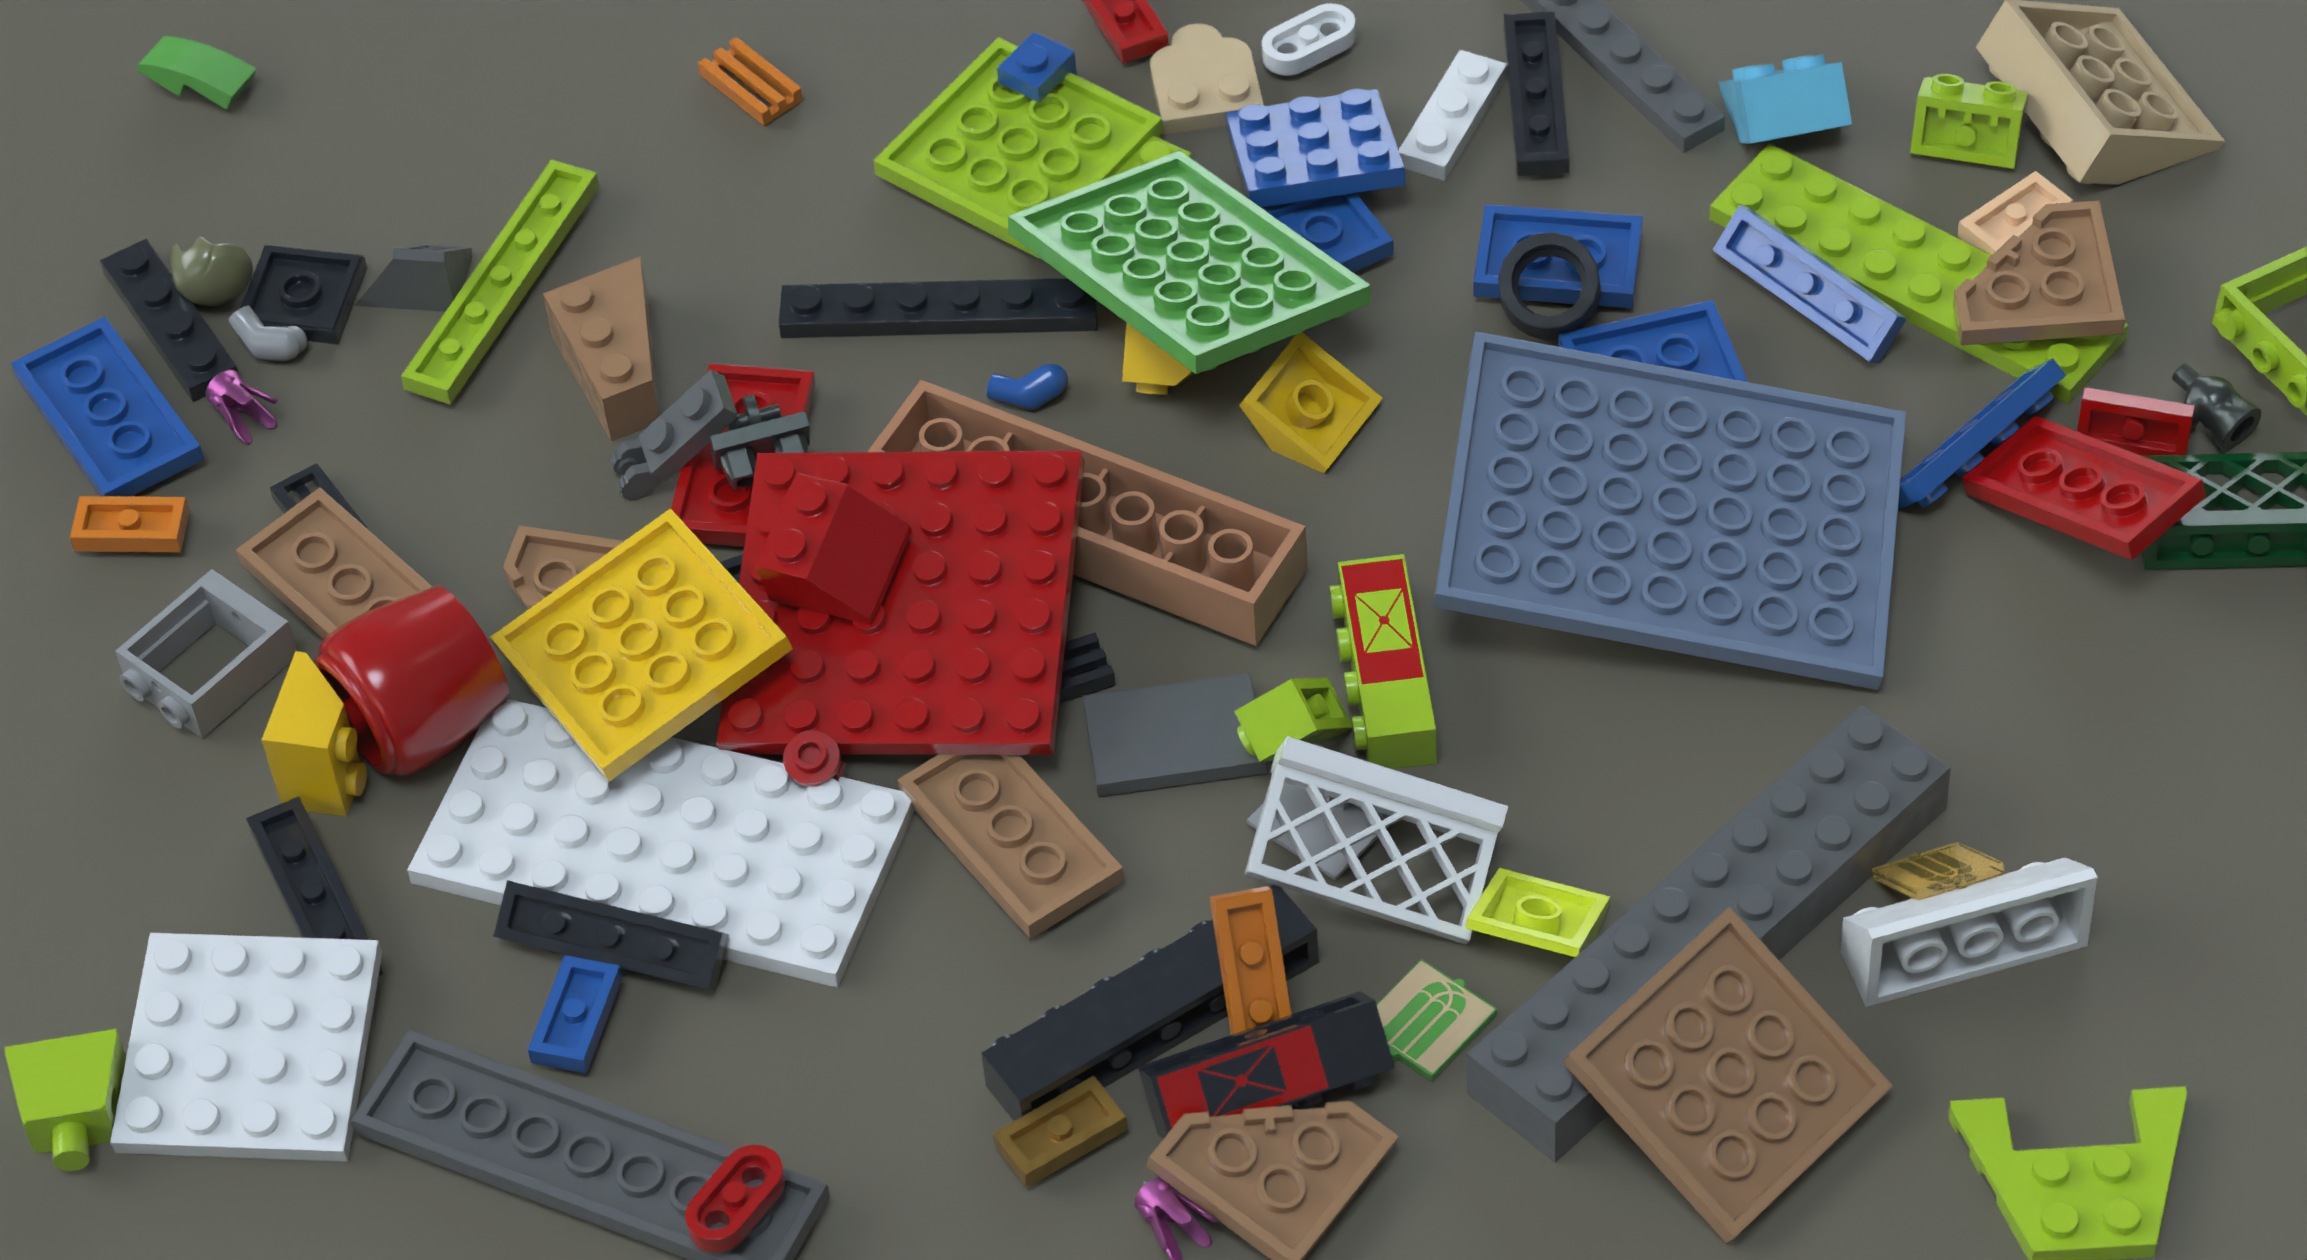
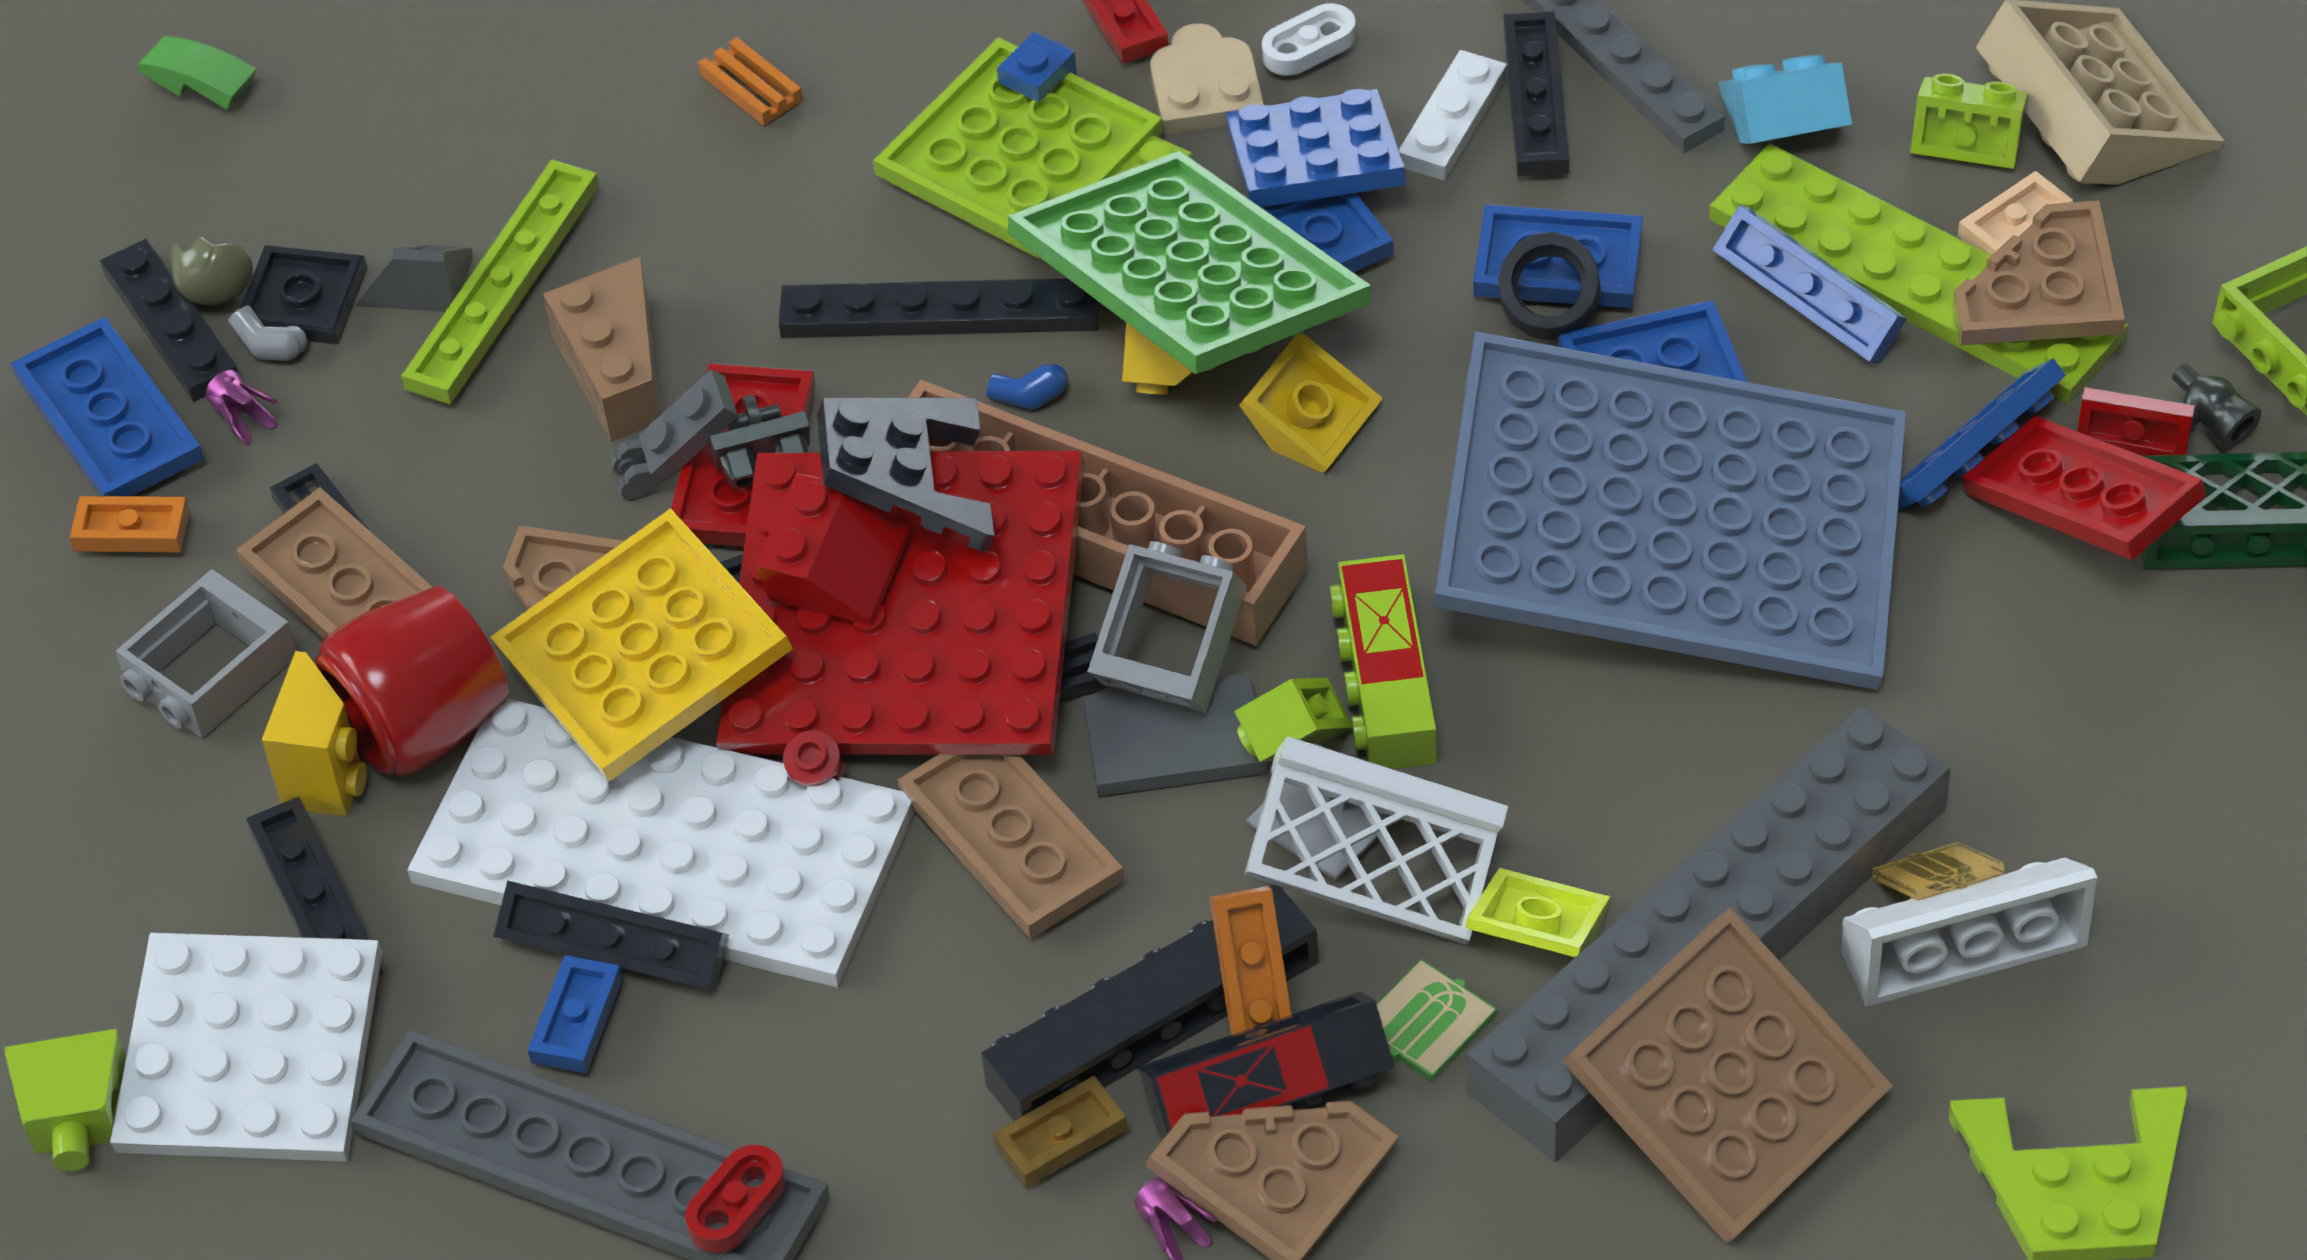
(883, 458): none -> wing
(1109, 661): none -> light grey window

